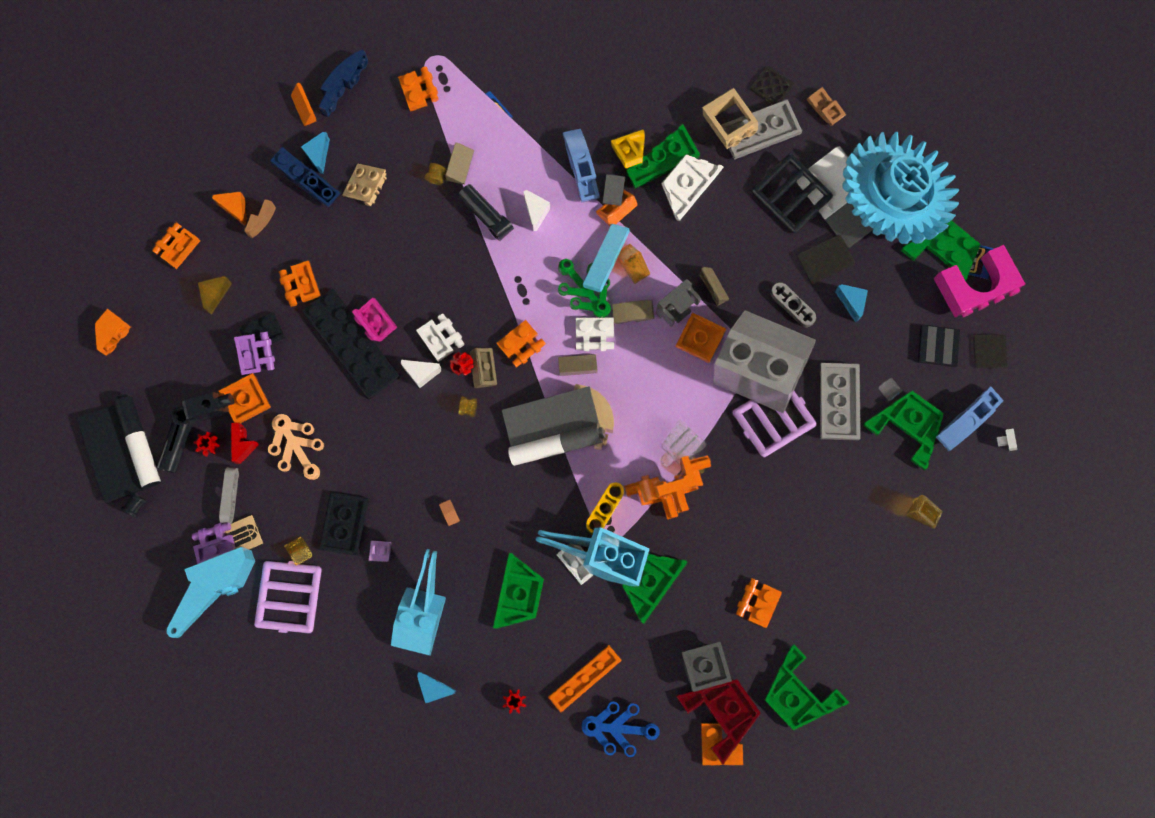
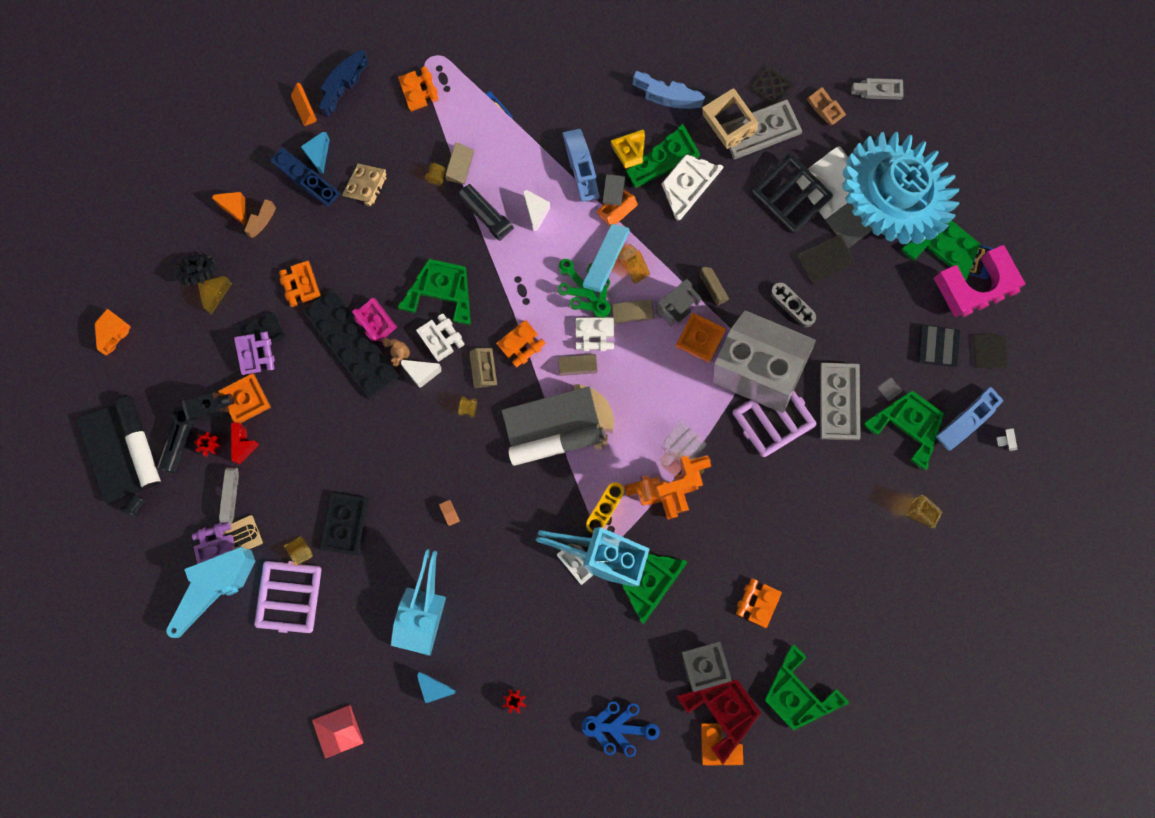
(179, 248): orange plate -> none
(195, 269): none -> black gear
(294, 443): light nougat plant -> none
(337, 731): none -> coral slope
(380, 551): lavender tile -> none
(398, 351): none -> medium nougat piece
(441, 282): none -> green wing
(461, 363): red gear -> none
(519, 594): green wing -> none
(584, 678): orange tile -> none
(674, 96): none -> medium blue slope
(852, 299): dark azure slope -> none
(879, 89): none -> light grey hinge

